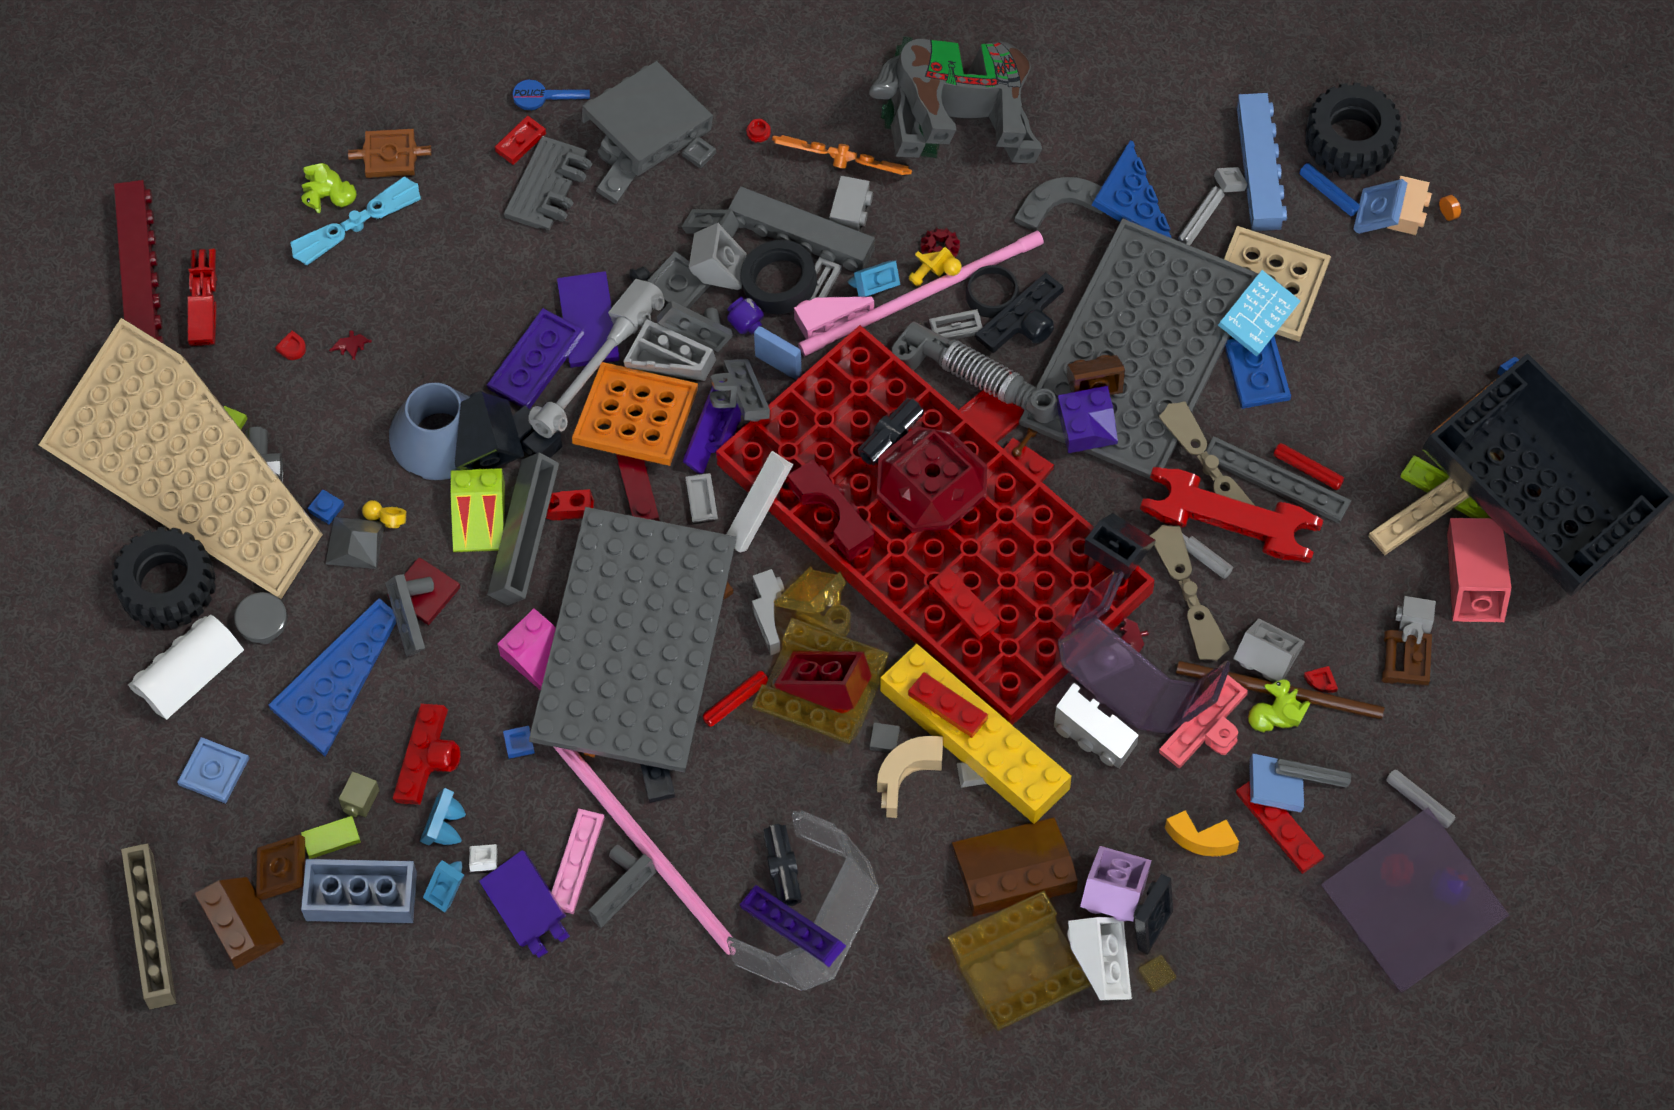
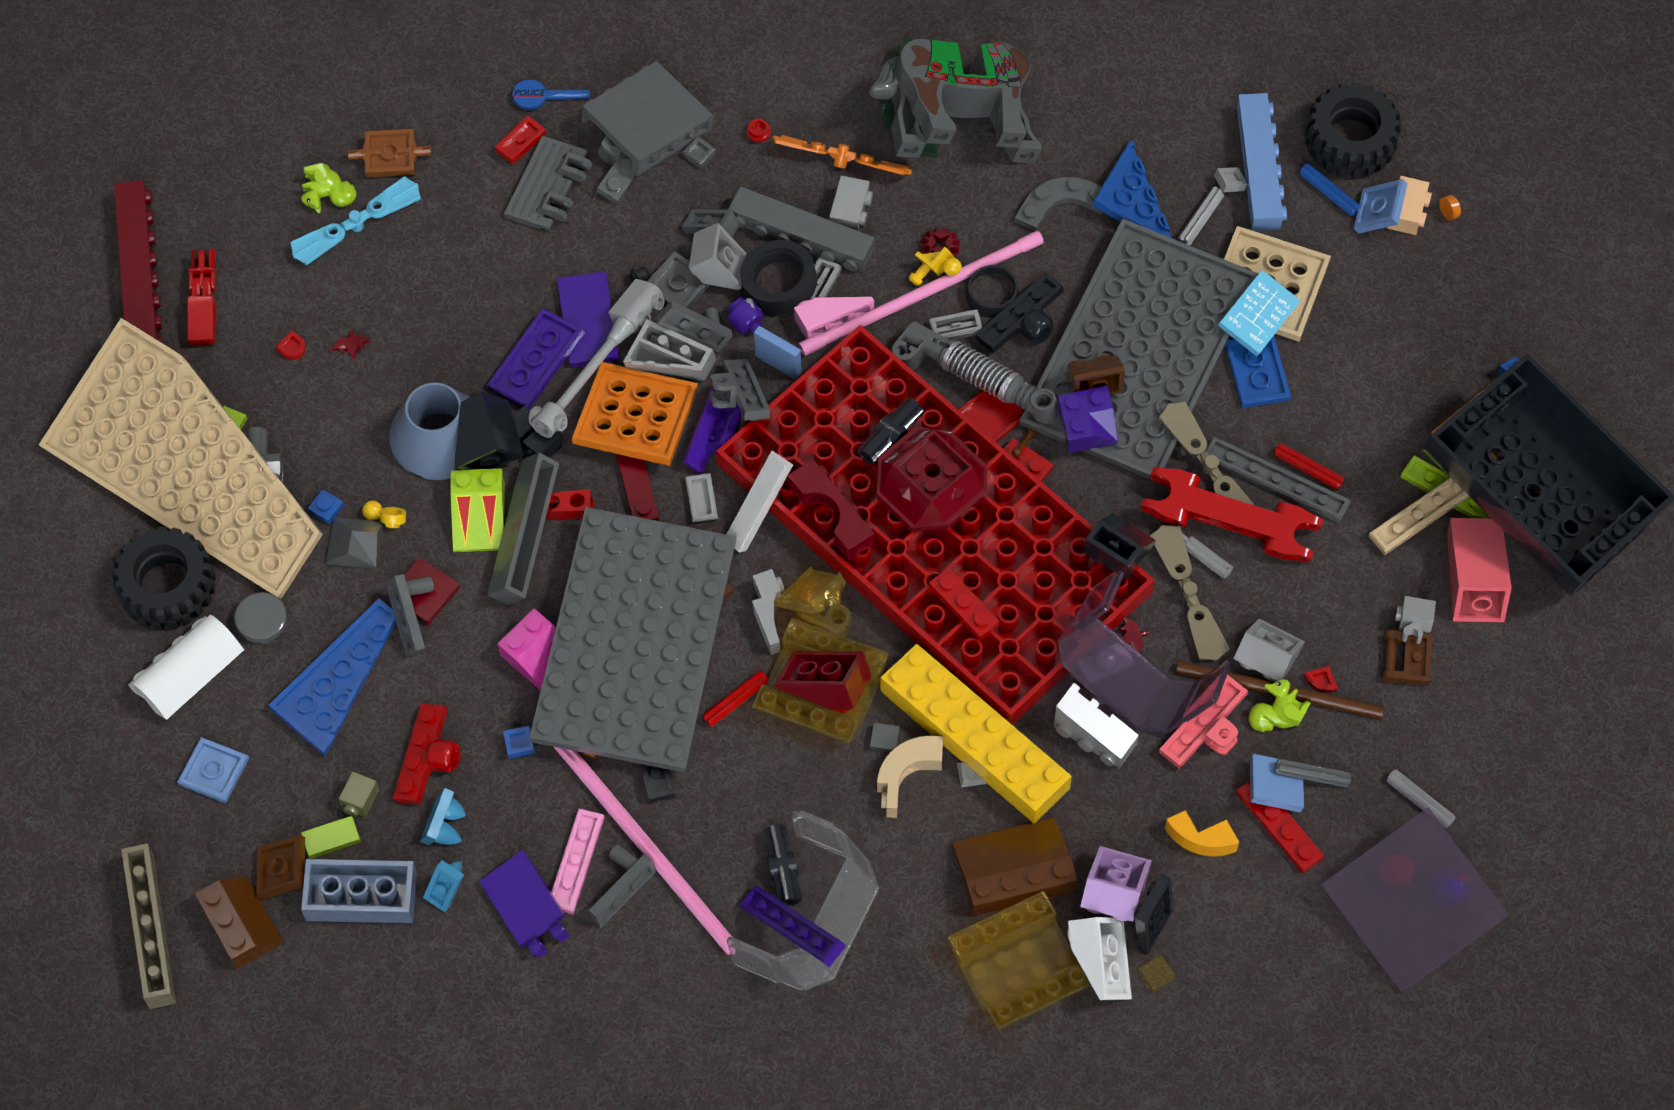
(483, 858): white tile -> none
(875, 278): dark azure tile -> none
(948, 704): red plate -> none

